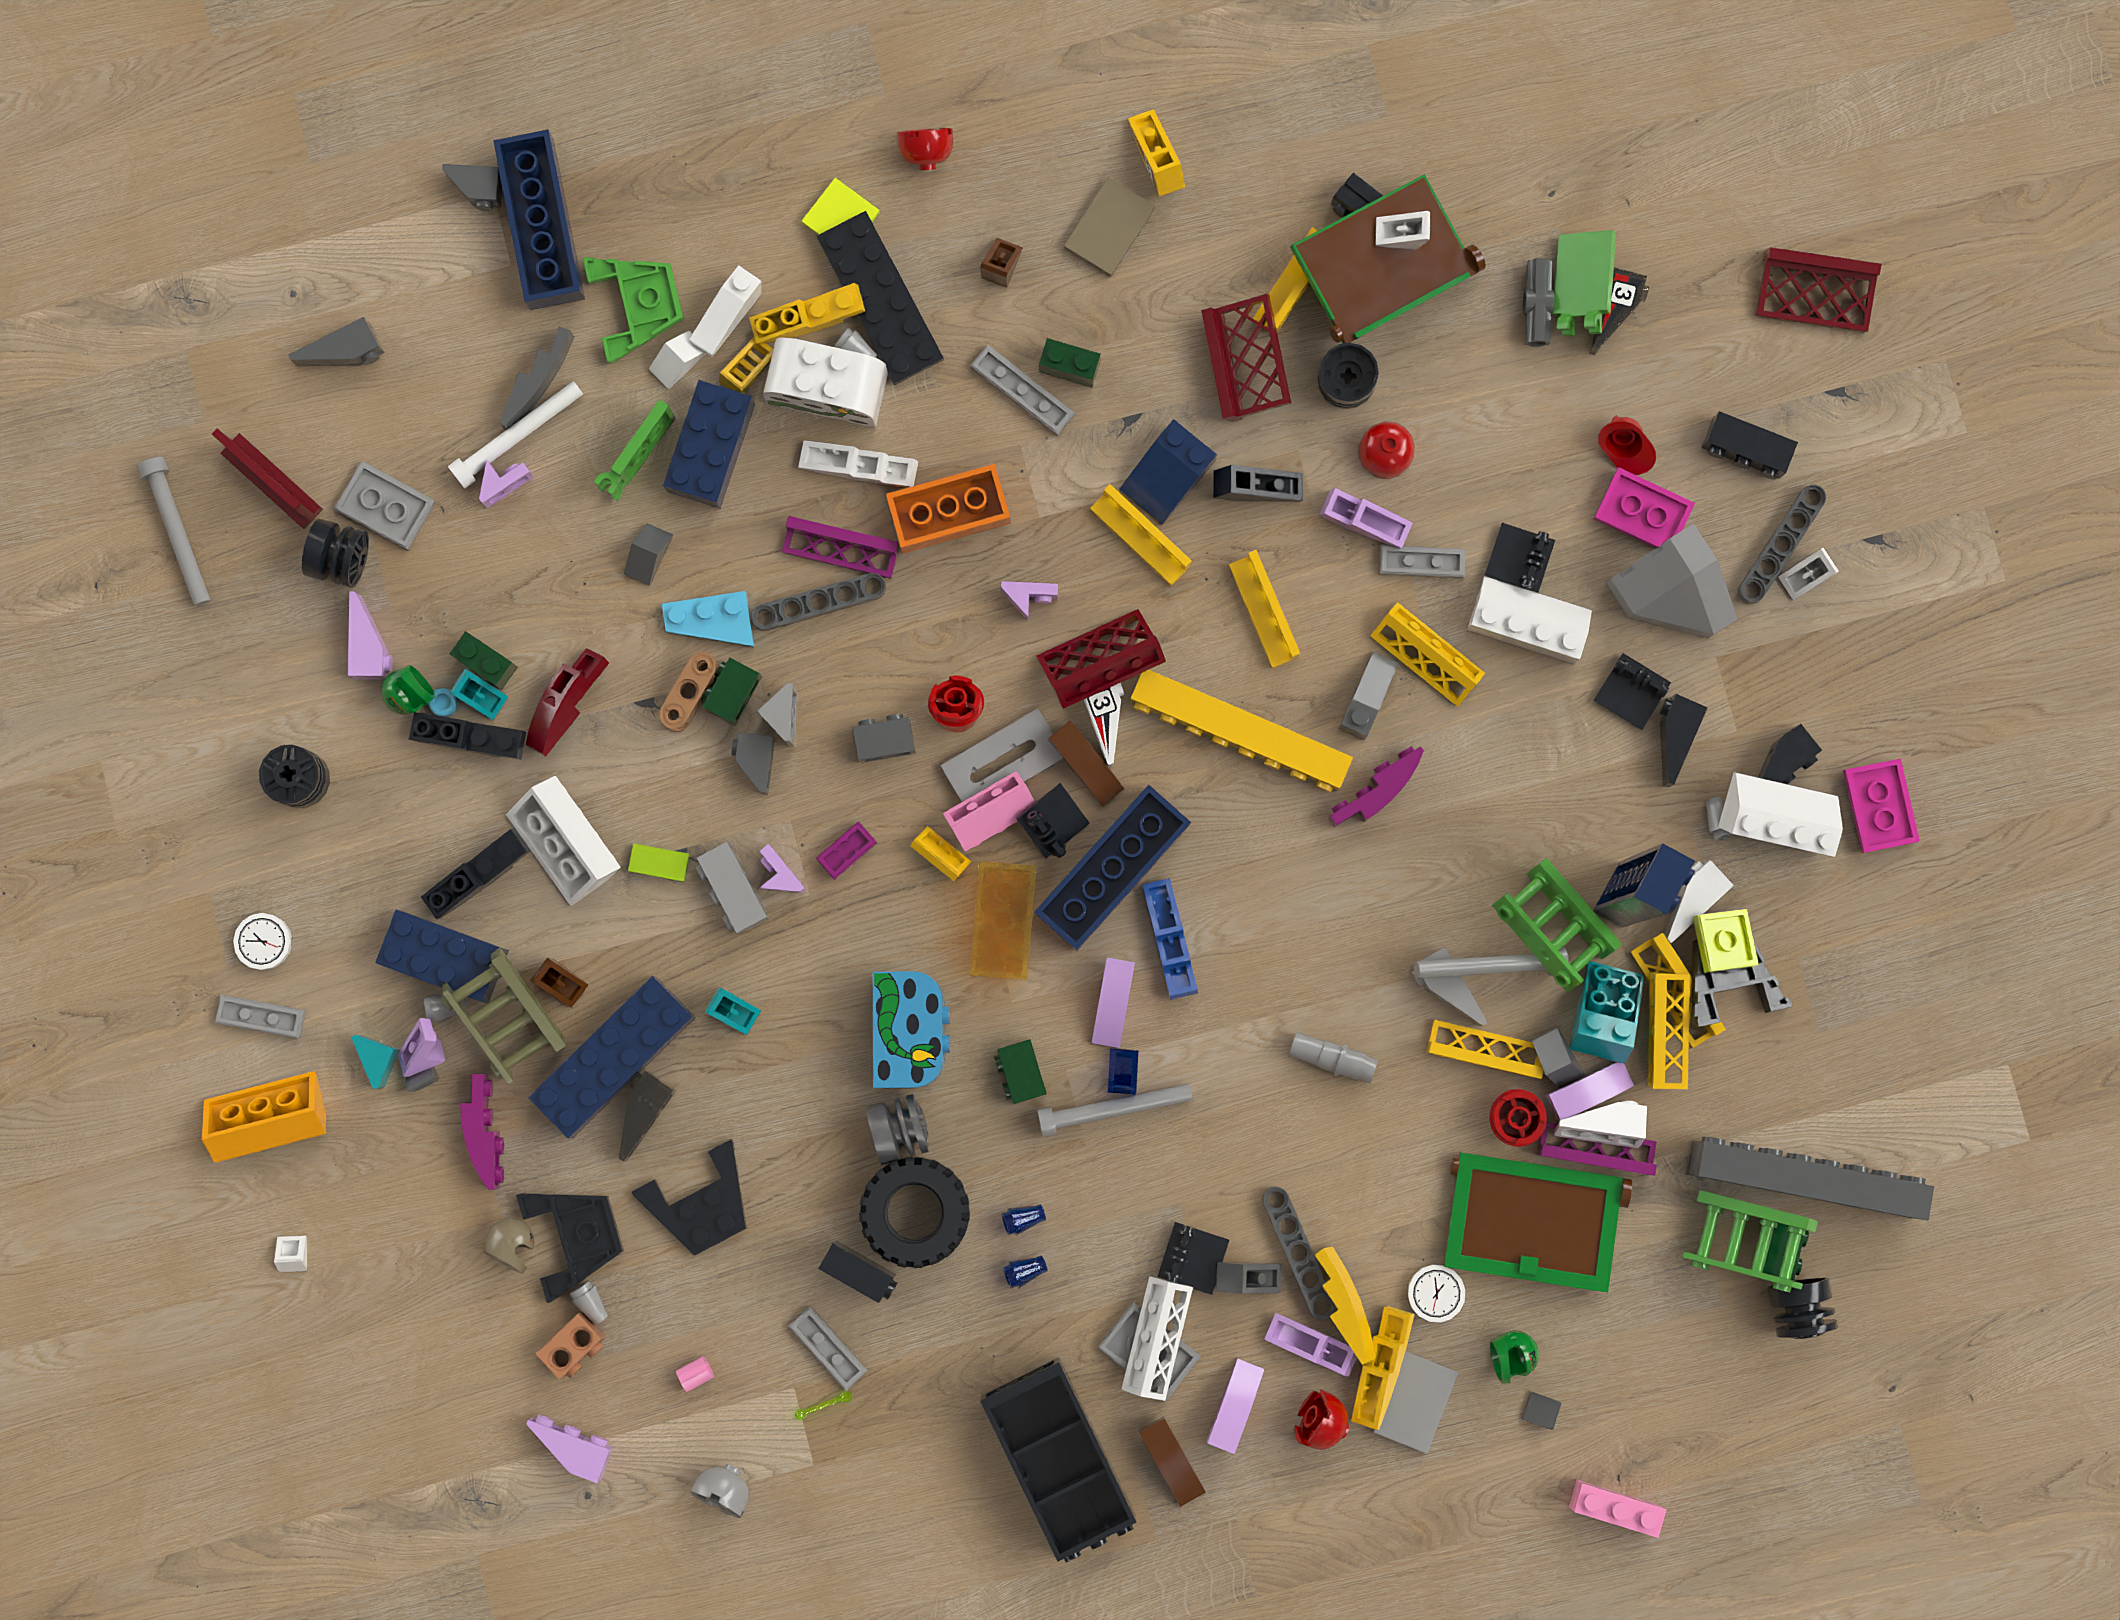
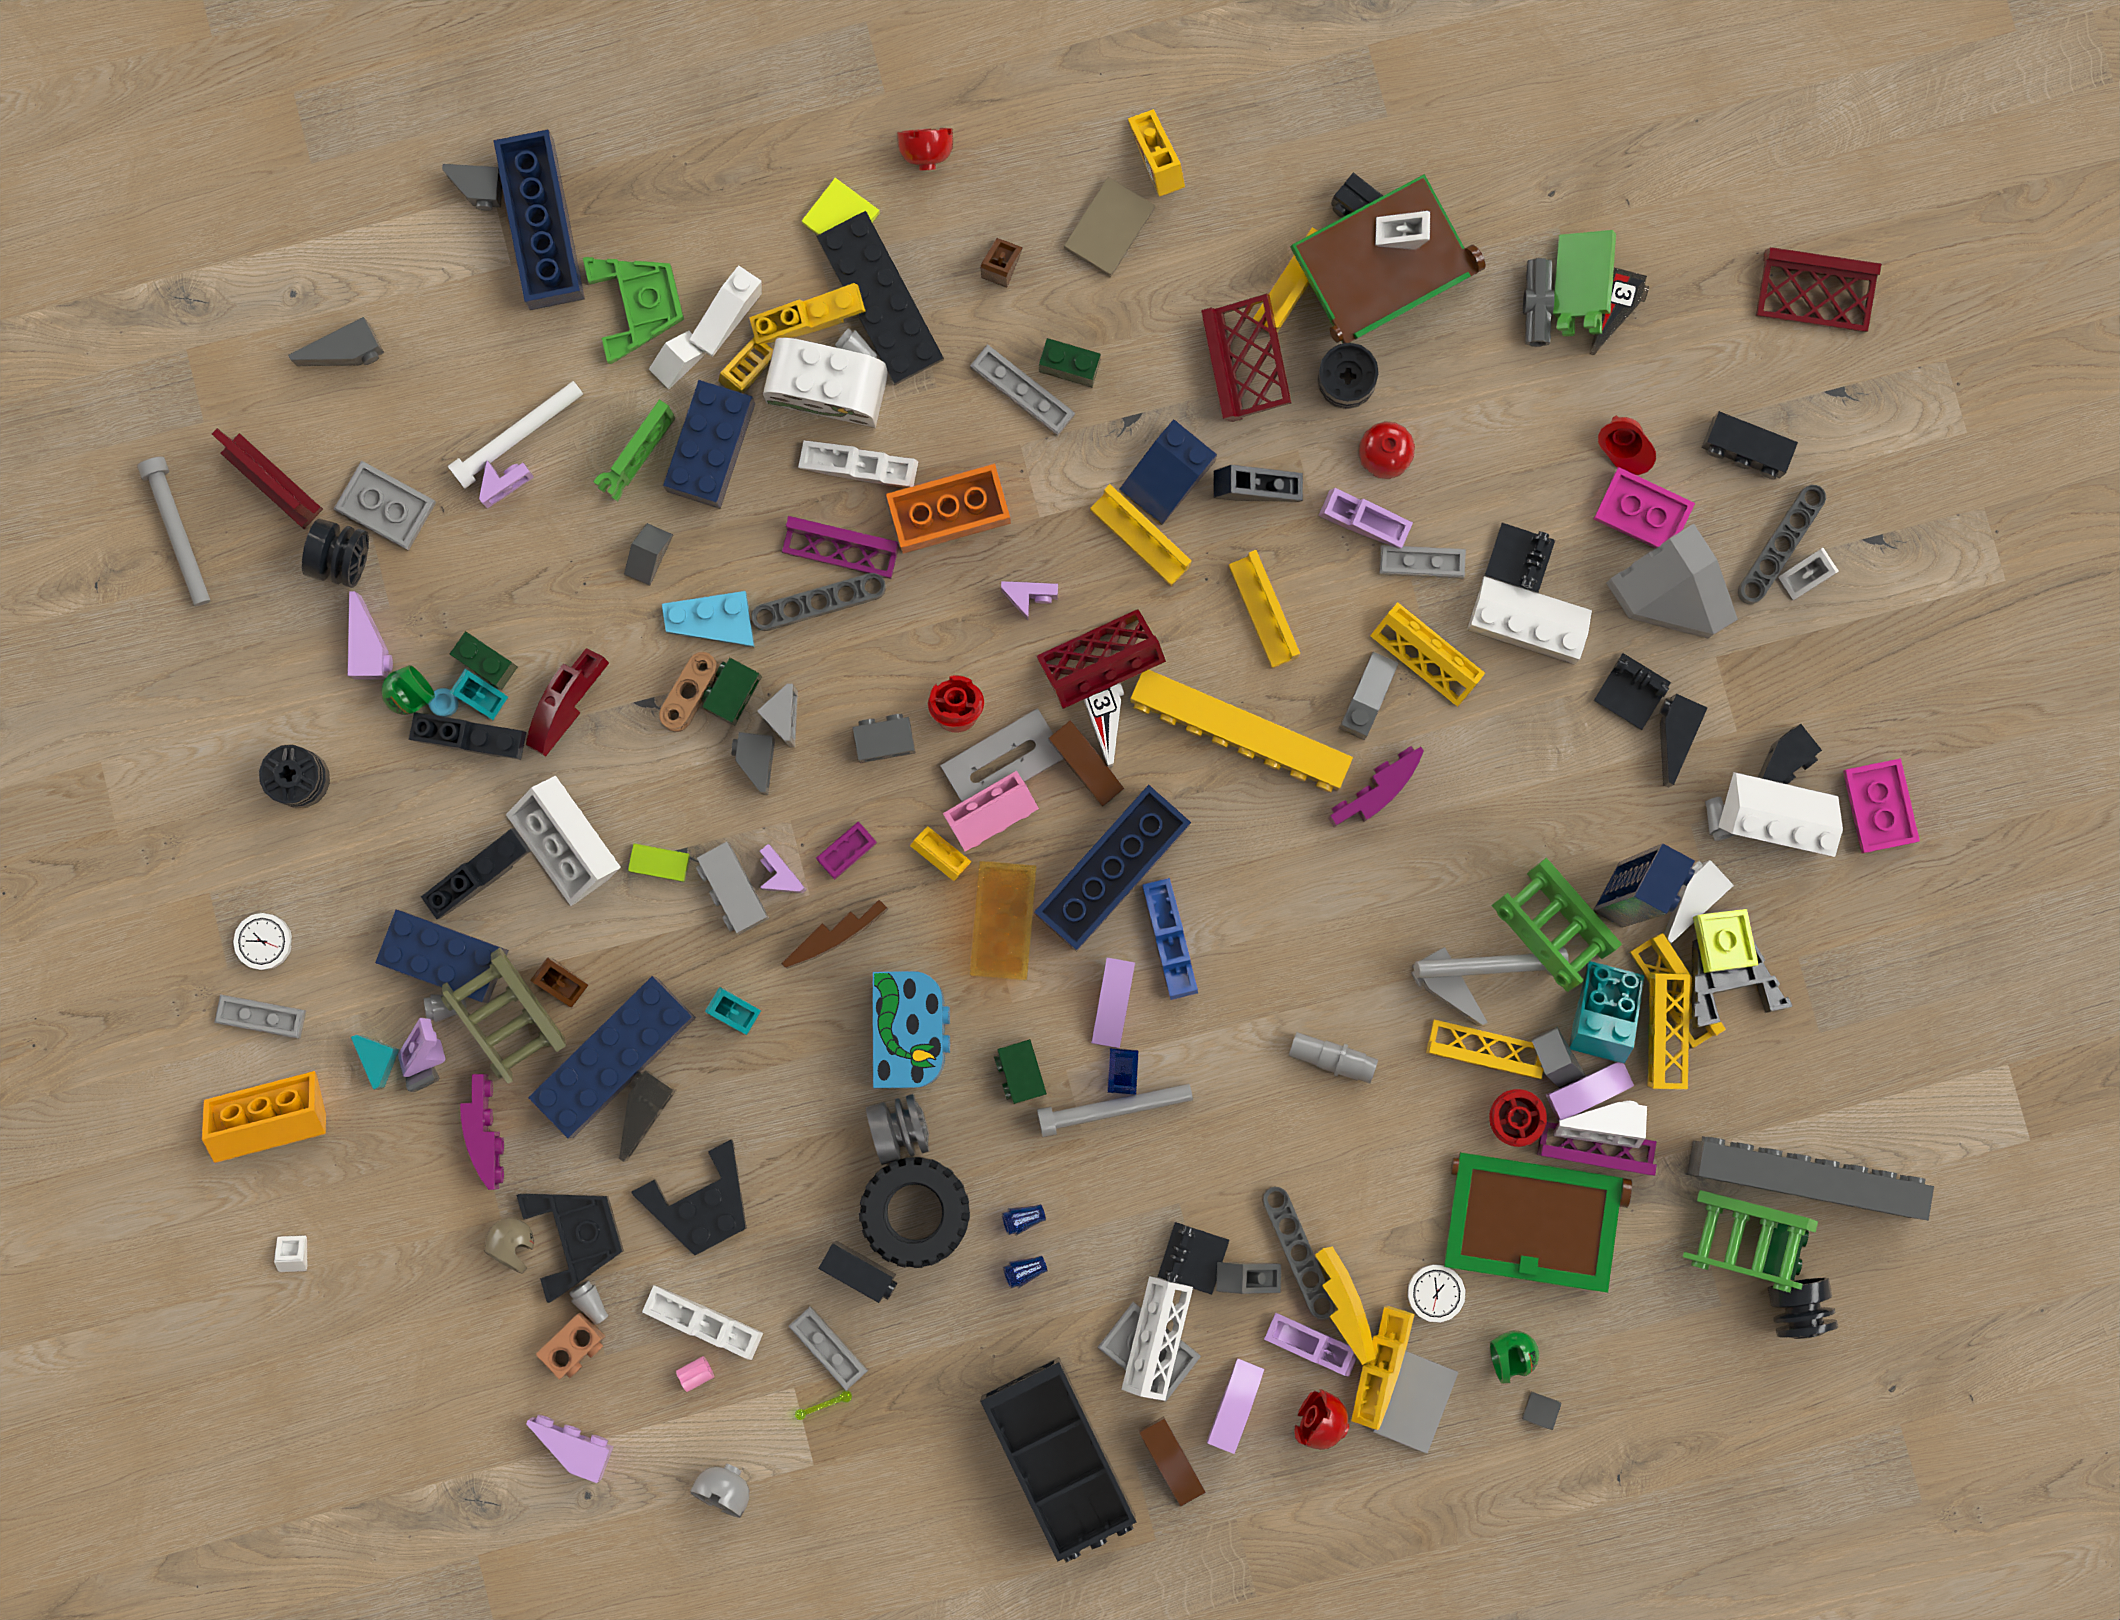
(531, 387): dark grey slope -> none
(702, 1322): none -> white slope
(824, 940): none -> reddish brown slope
(1053, 821): black hinge -> none
(1617, 1508): bright pink brick -> none

